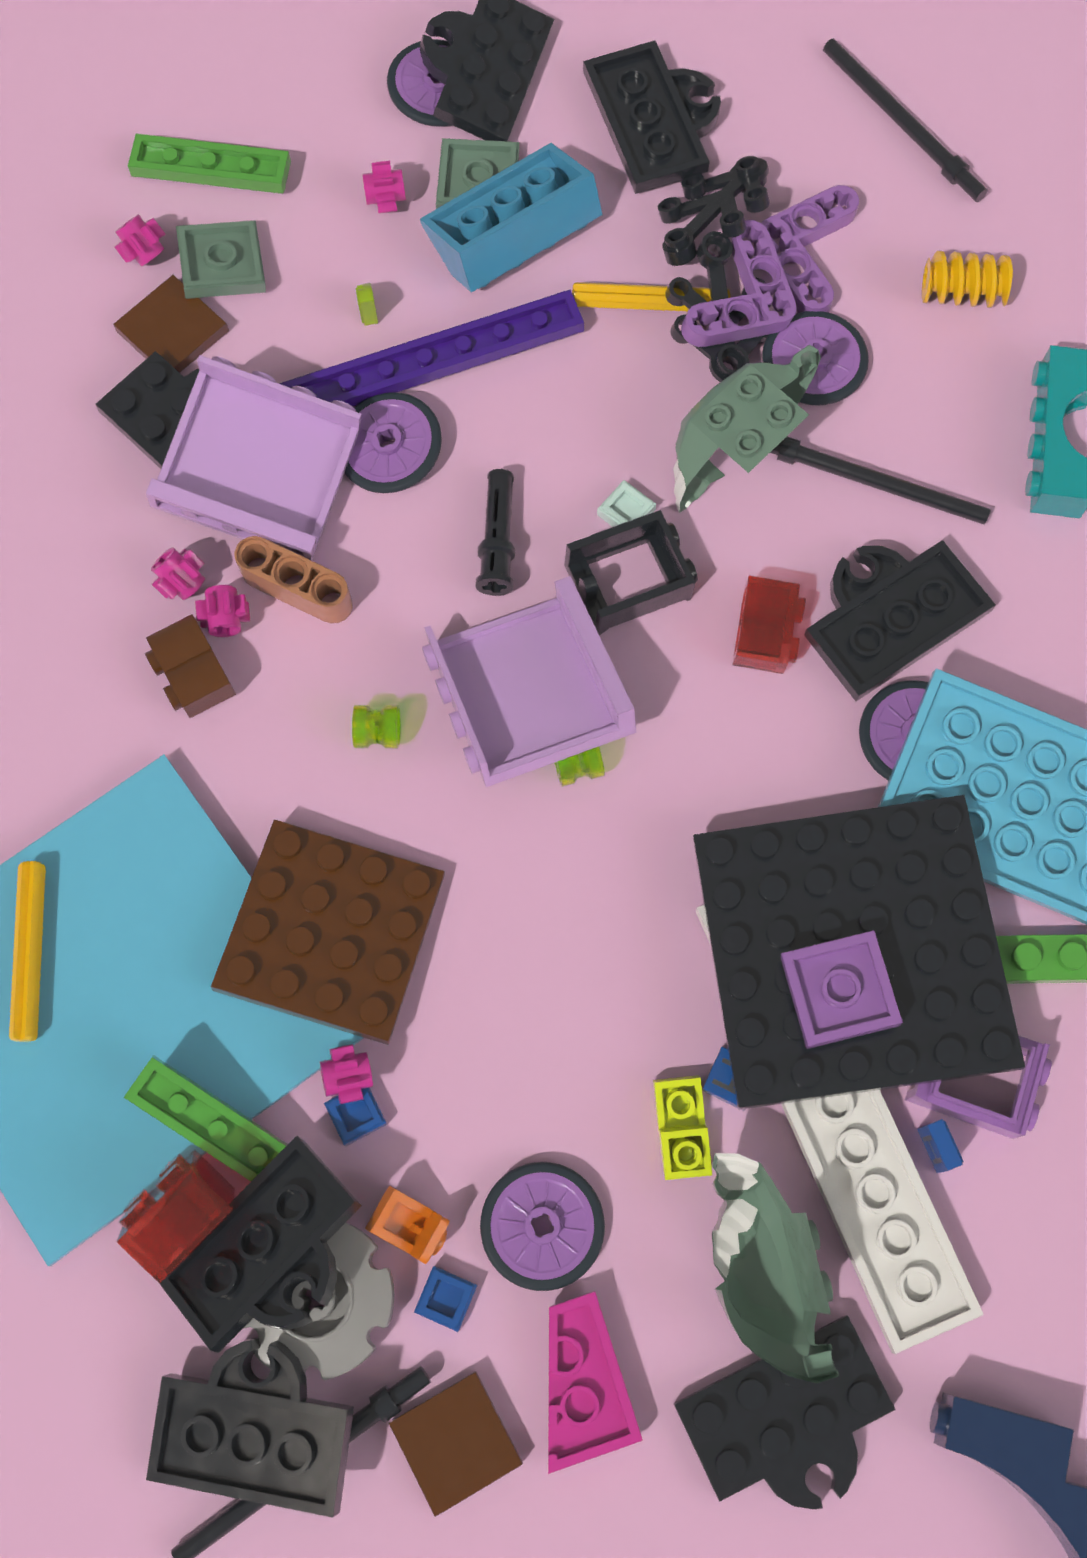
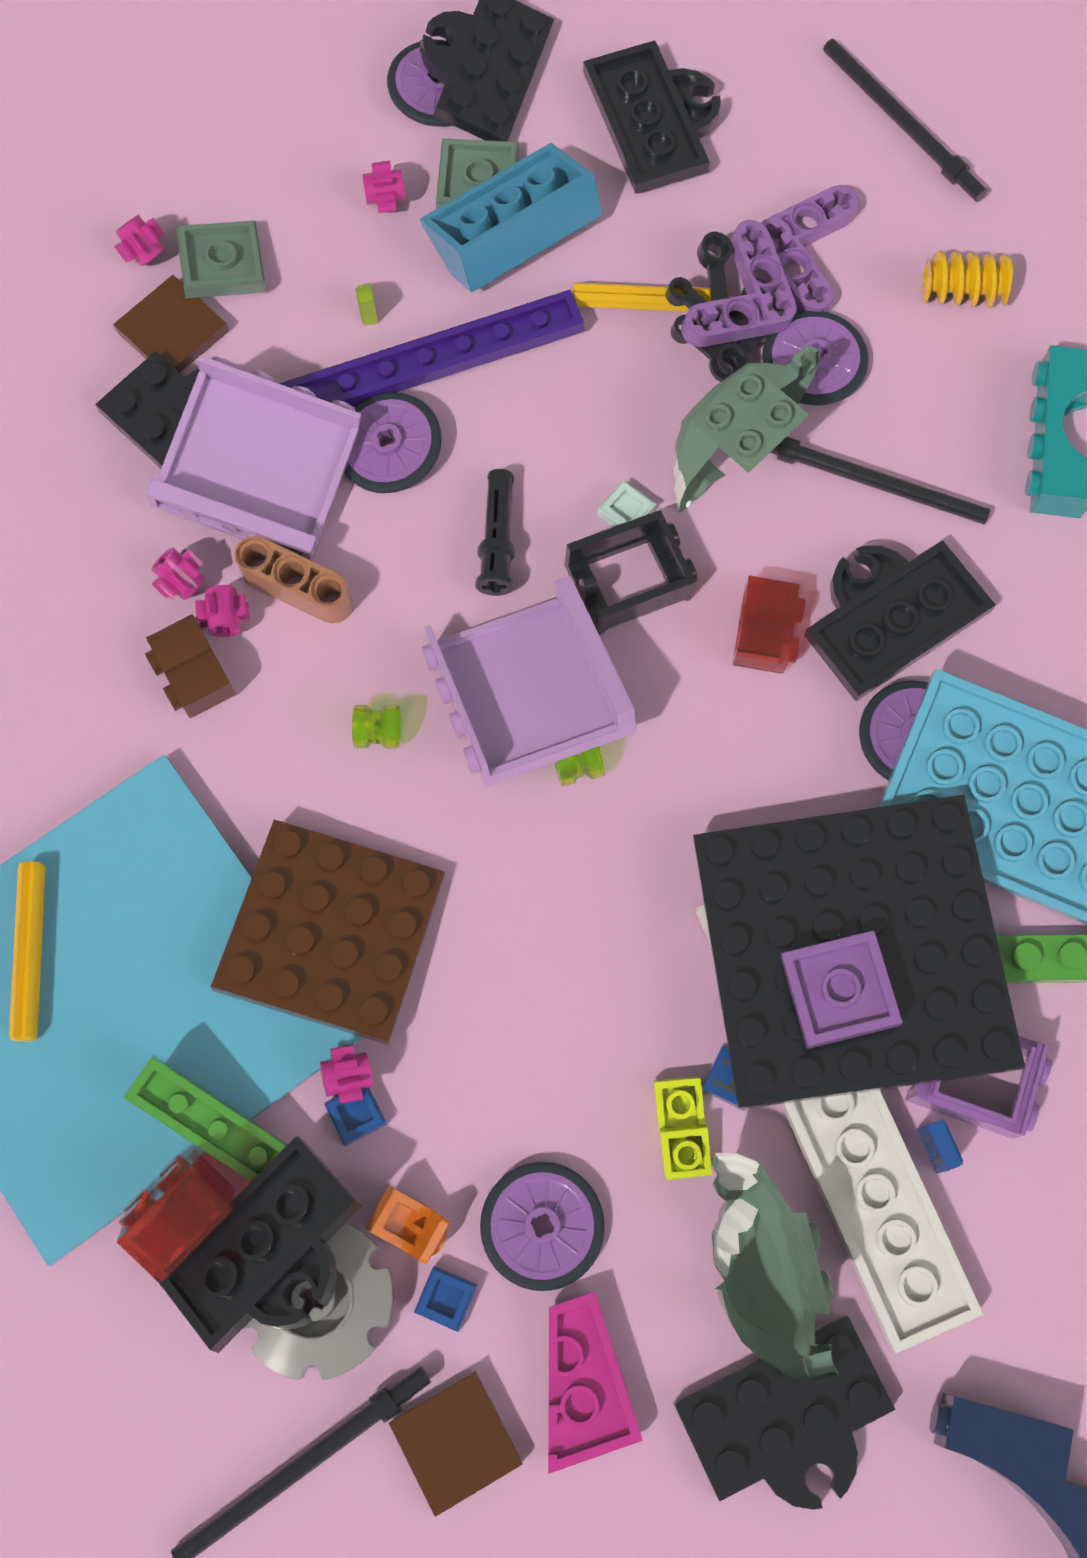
(209, 163): bright green plate -> none
(252, 1434): black plate -> none
(746, 176): black plant -> none

